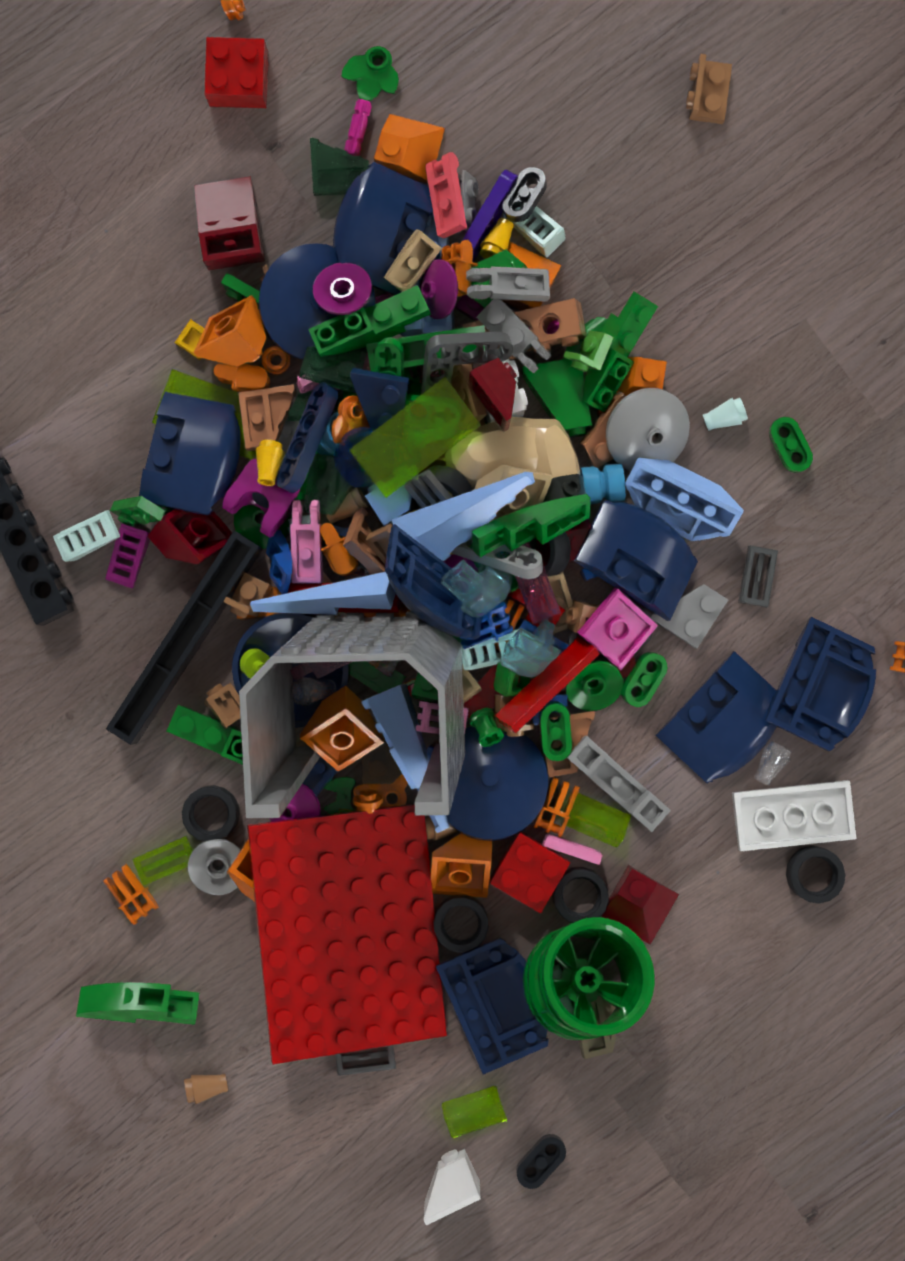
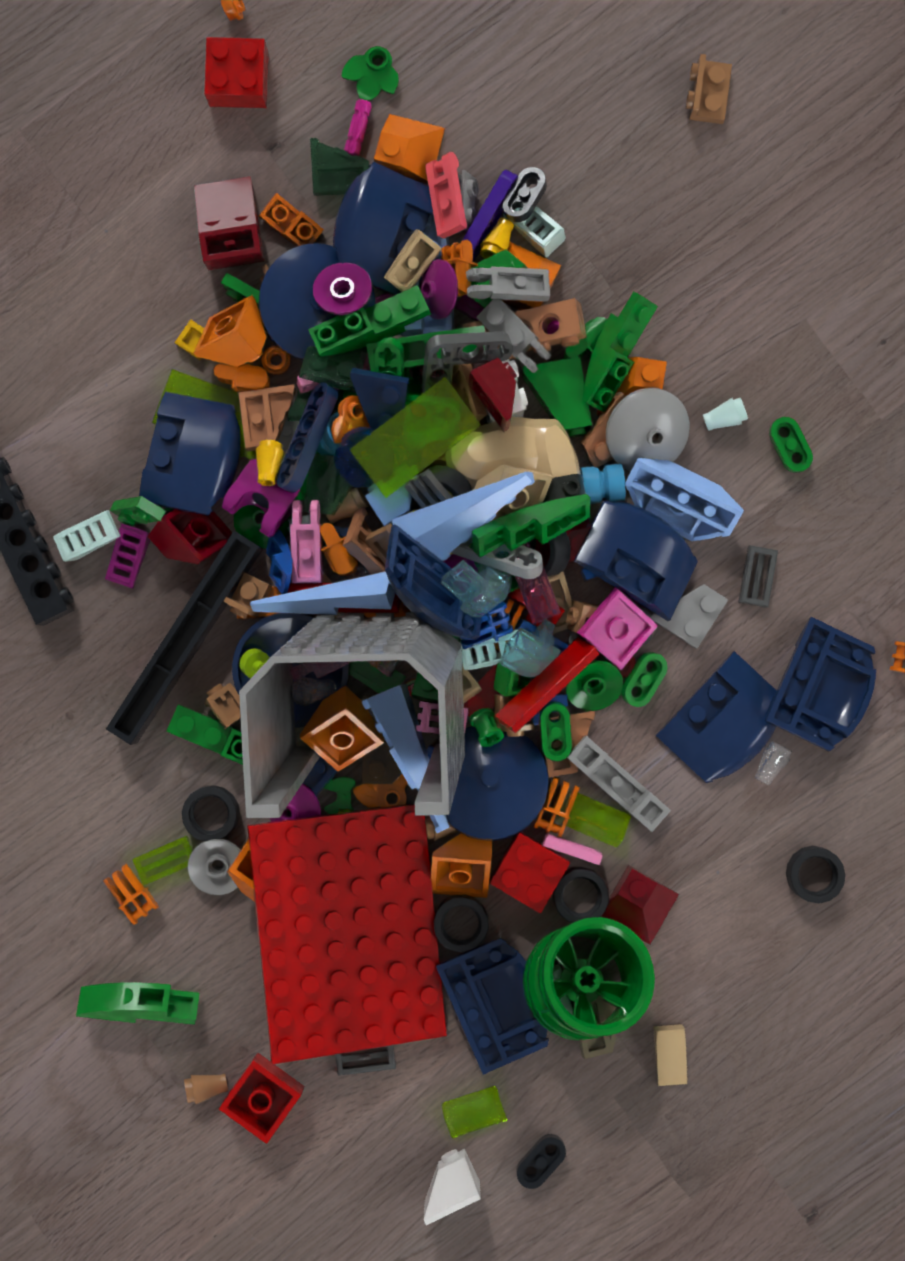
(262, 1098): none -> red brick
(290, 222): none -> orange slope
(368, 801): orange plate -> none
(593, 351): bright green bracket -> none
(670, 1054): none -> tan slope
(794, 815): white plate -> none

